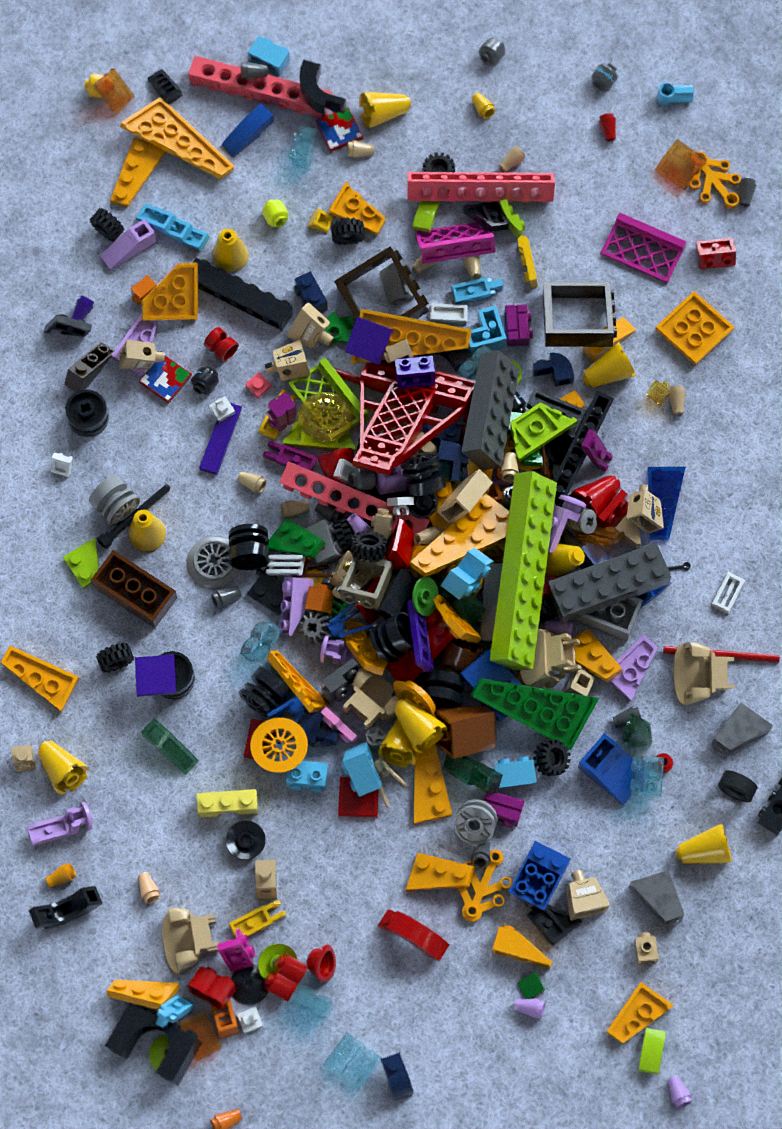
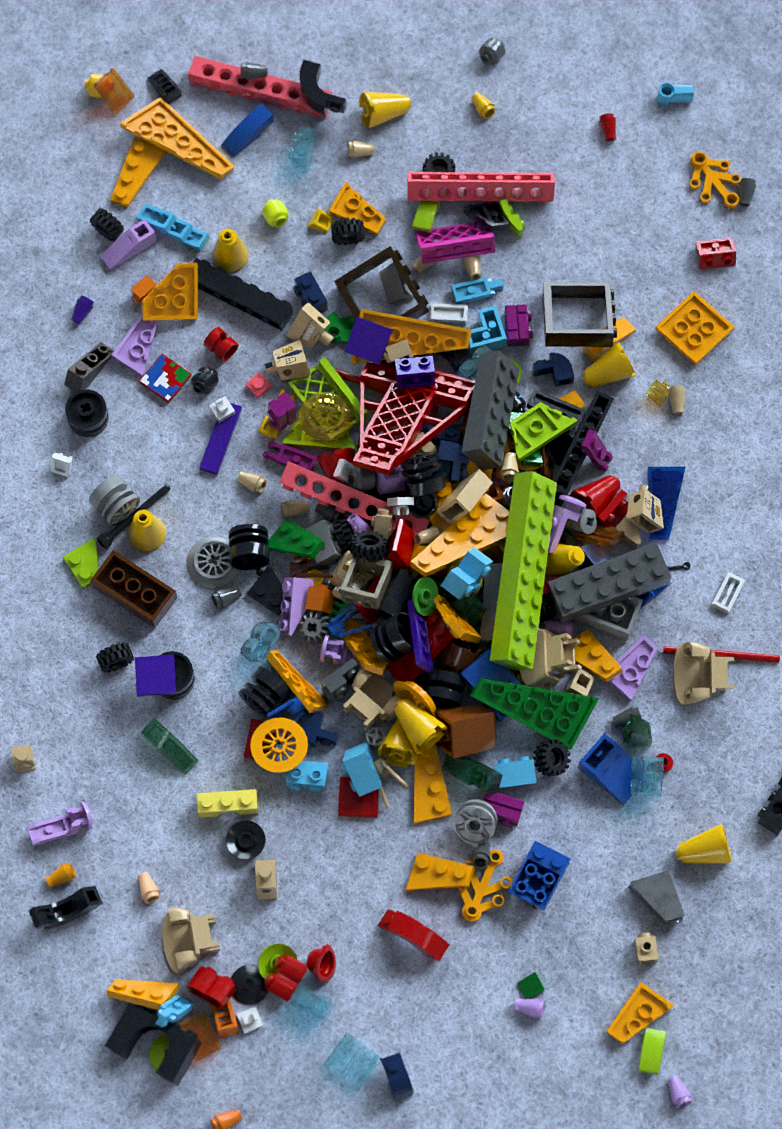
(44, 678): light orange wing -> none
(62, 768): yellow cone -> none
(68, 326): black wing -> none
(139, 355): tan torso -> none
(237, 952): dark pink bracket -> none
(257, 919): yellow hinge -> none
(267, 53): medium azure brick -> none
(273, 558): white tile -> none
(333, 722): bright pink plate -> none
(339, 129): tile -> none
(513, 158): tan cone -> none
(516, 946): light orange slope -> none
(527, 260): yellow hinge -> none
(553, 923): black wing -> none
(585, 897): tan torso -> none
(604, 76): dark grey head -> none
(654, 236): dark pink fence -> none
(680, 164): clear orange slope -> none
(737, 786): black tyre -> none
(740, 730): flat silver slope -> none

